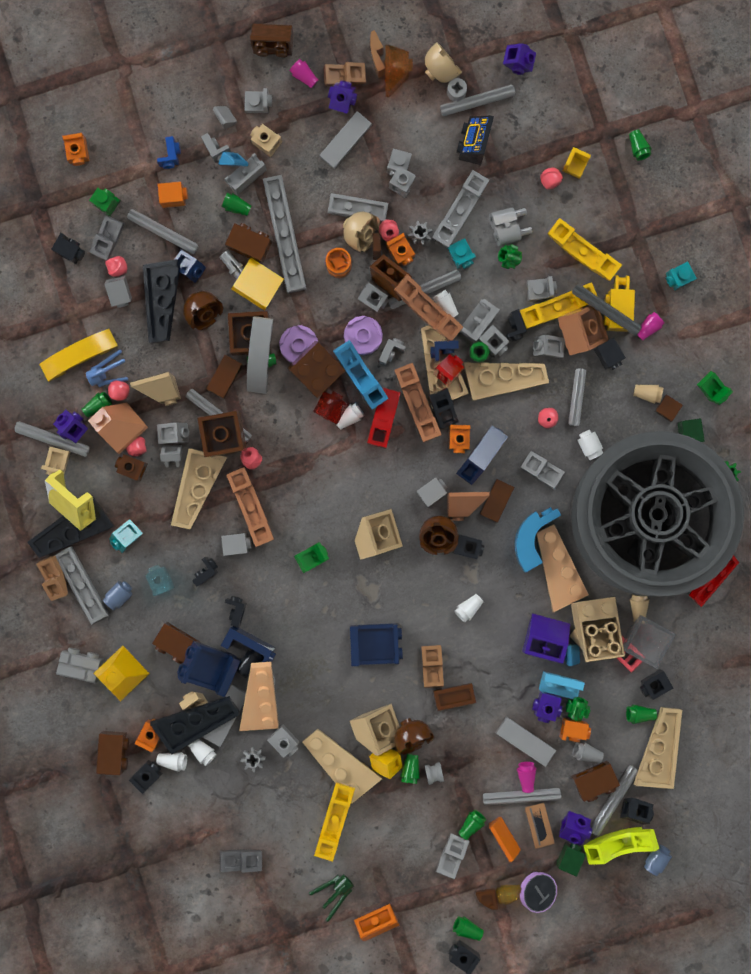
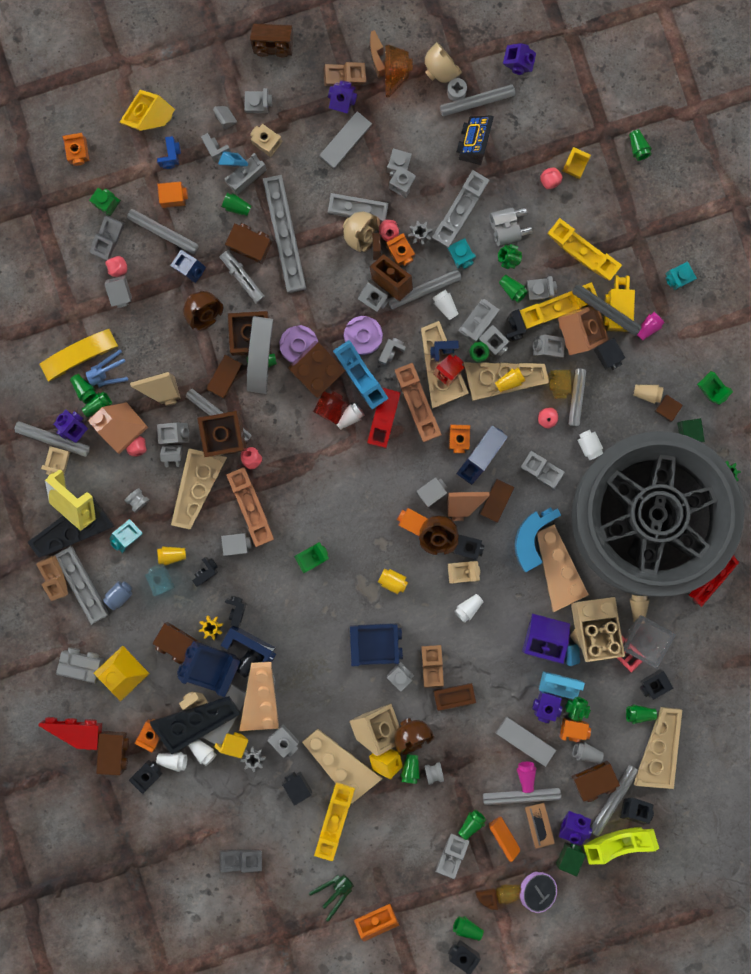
(68, 249): black brick -> none
(77, 734): none -> red slope
(82, 388): none -> green cone
(118, 390): coral piece -> none
(137, 470): reddish brown brick -> none
(137, 500): none -> light grey wheel
(147, 112): none -> yellow slope
(160, 298): black wing -> none
(170, 555): none -> yellow cone
(209, 632): none -> yellow gear
(233, 745): none -> yellow panel
(257, 284): yellow tile -> none
(296, 787): none -> black brick
(303, 73): dark pink cone -> none
(338, 262): orange wheel -> none
(377, 534): tan slope -> none
(393, 581): none -> yellow brick
(400, 676): none -> light grey brick
(411, 521): none -> orange brick
(427, 309): nougat slope -> none
(443, 408): black slope -> none
(463, 572): none -> tan bracket
(510, 380): none -> yellow cone
(514, 289): none -> green cone
(560, 383): none -> clear yellow brick
(658, 860): sand blue brick -> none

